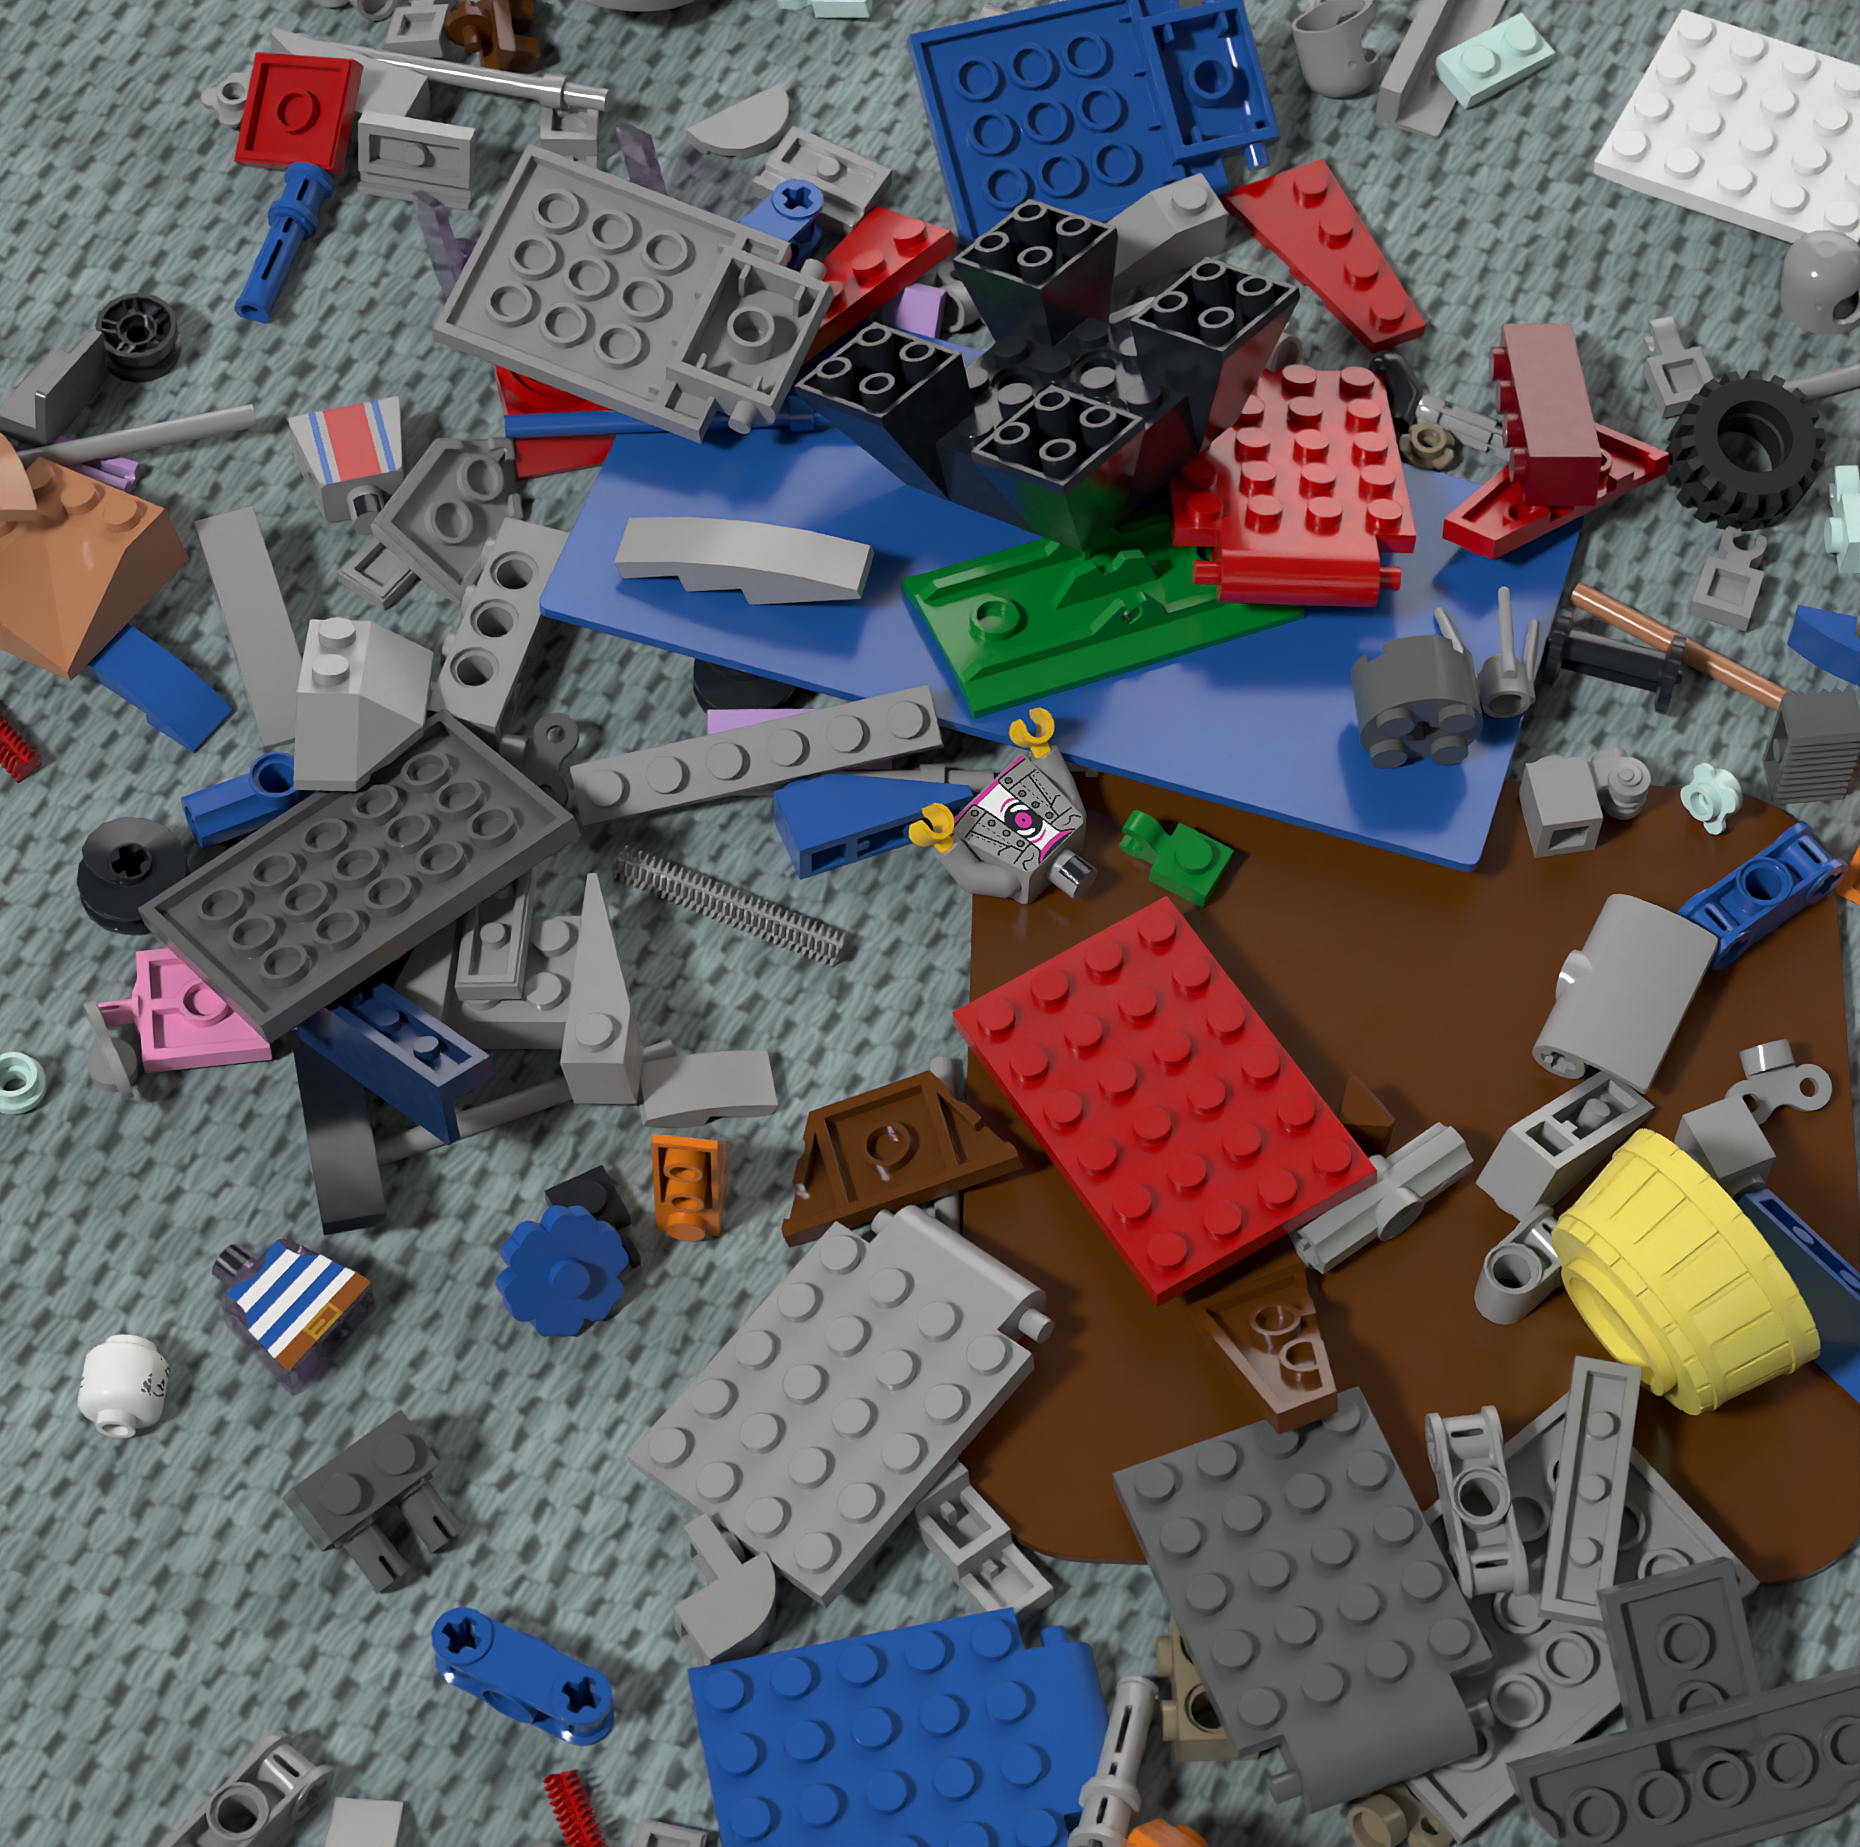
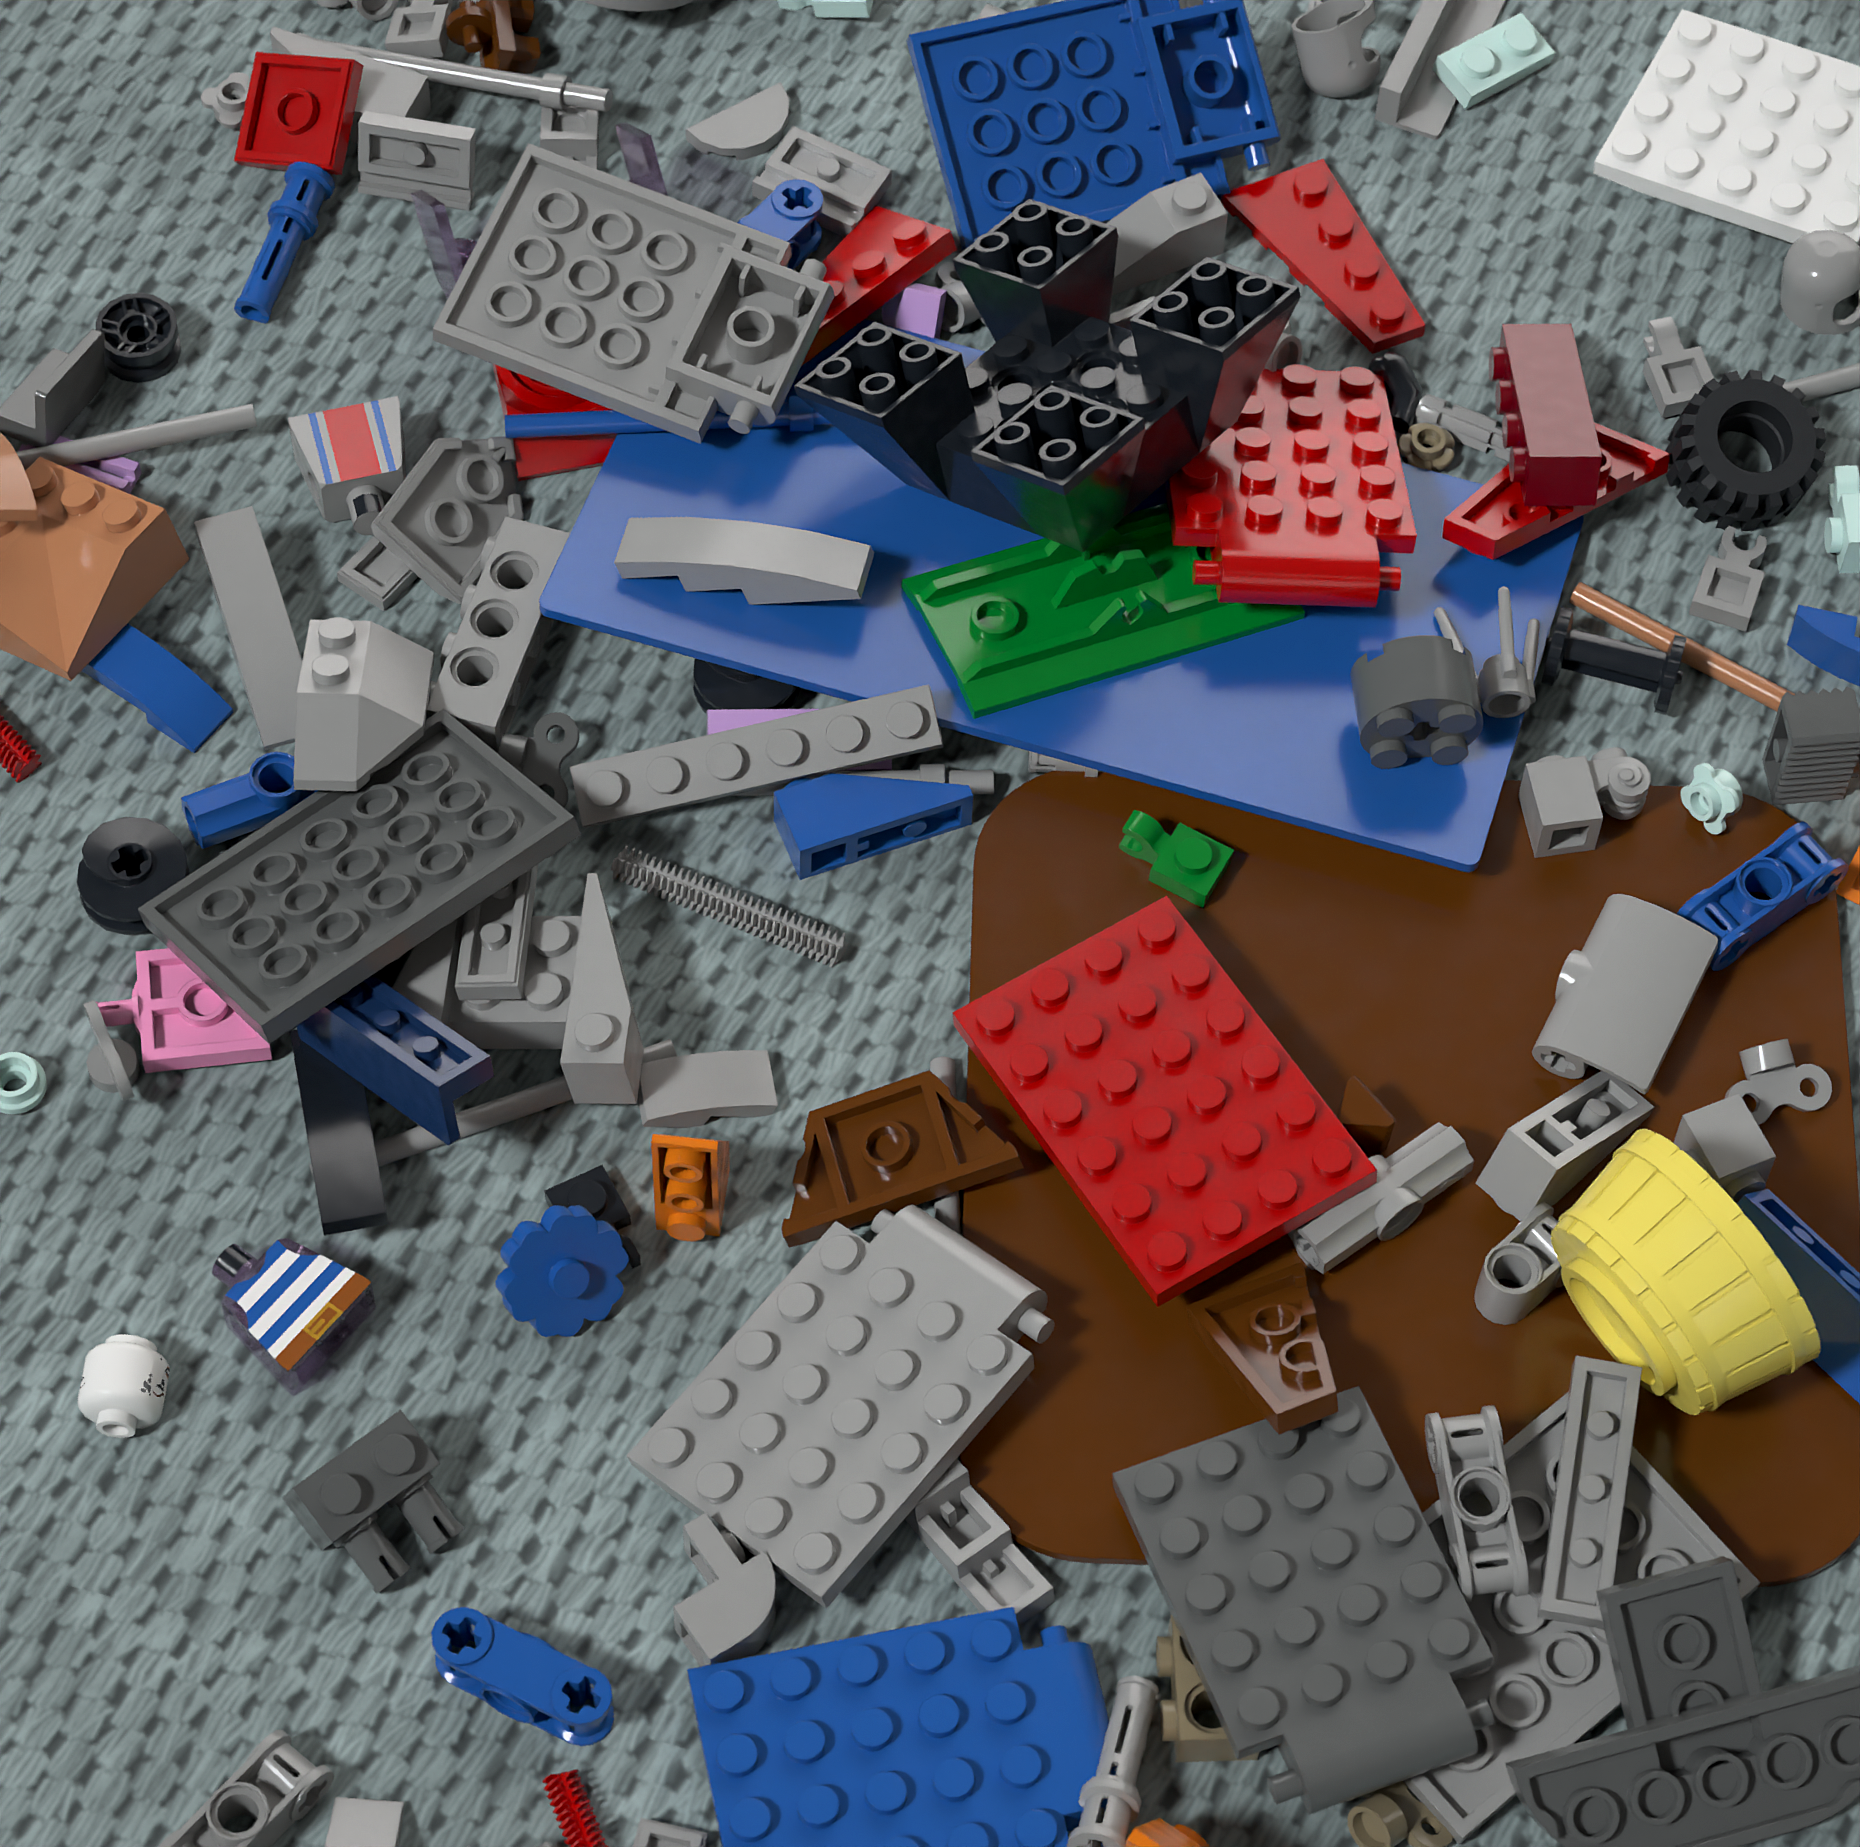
(1018, 828): torso -> none

